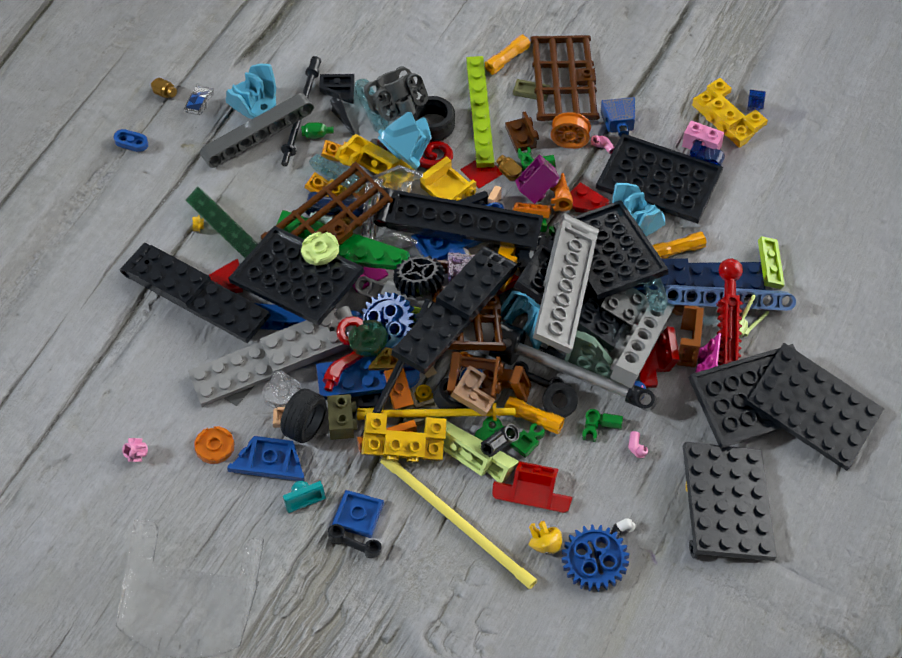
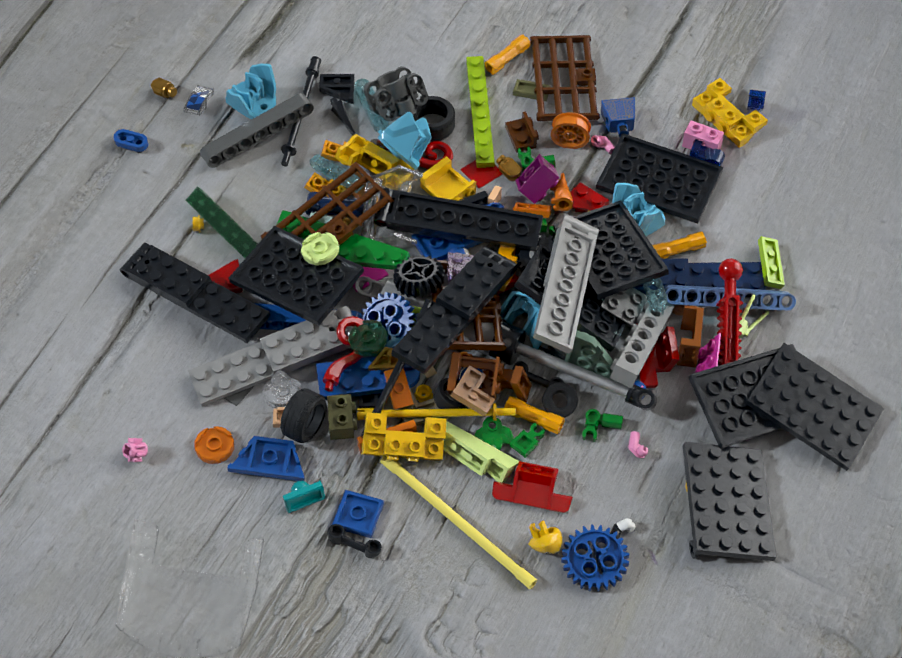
(316, 130): green plant -> none
(499, 440): black piece -> none

